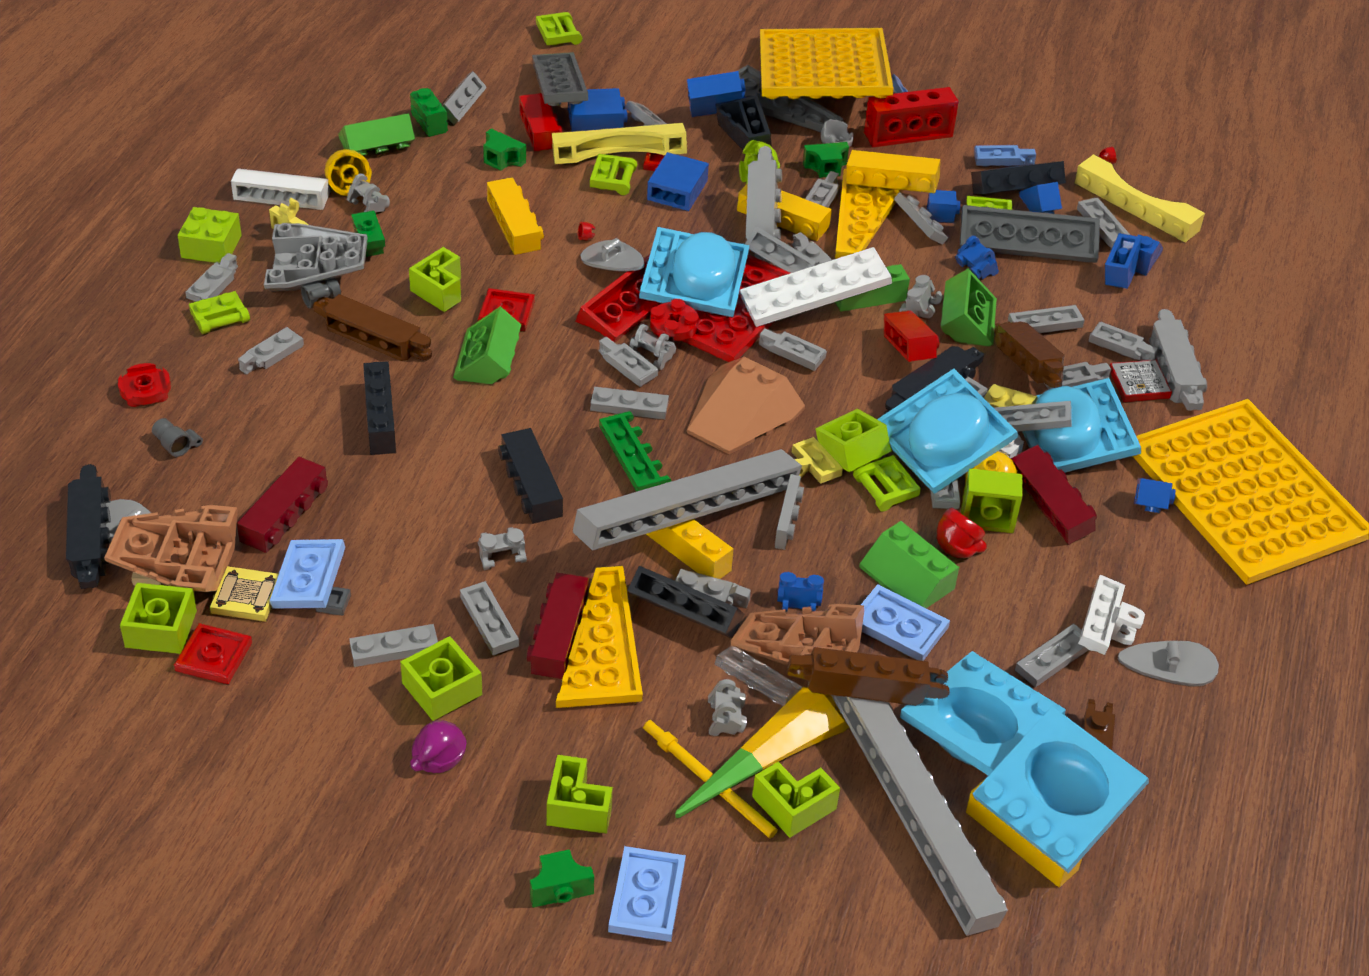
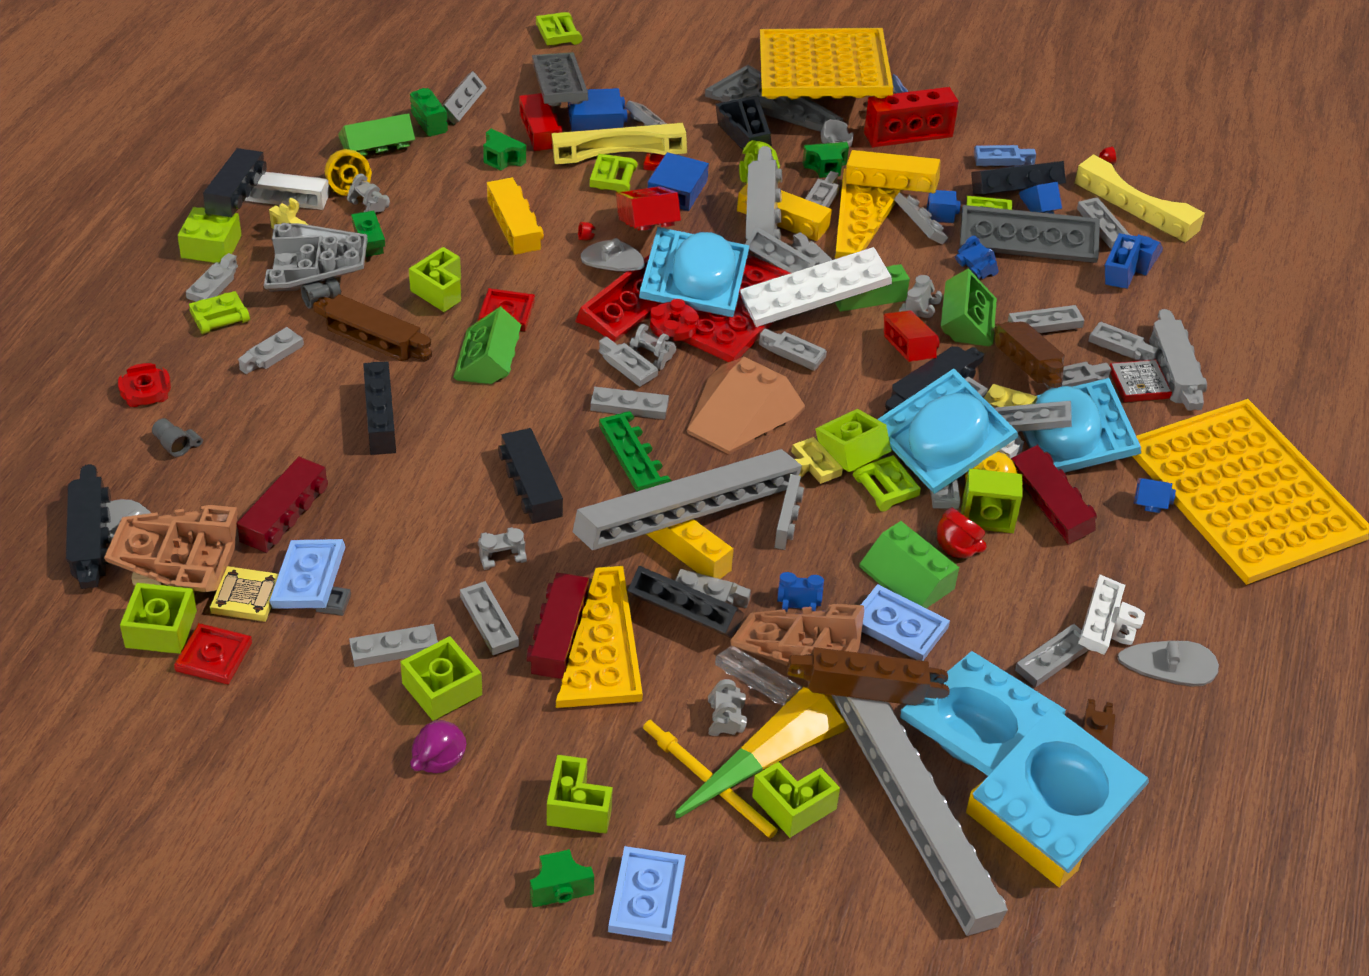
(234, 182): none -> black brick
(648, 207): none -> red brick
(713, 89): blue brick -> none

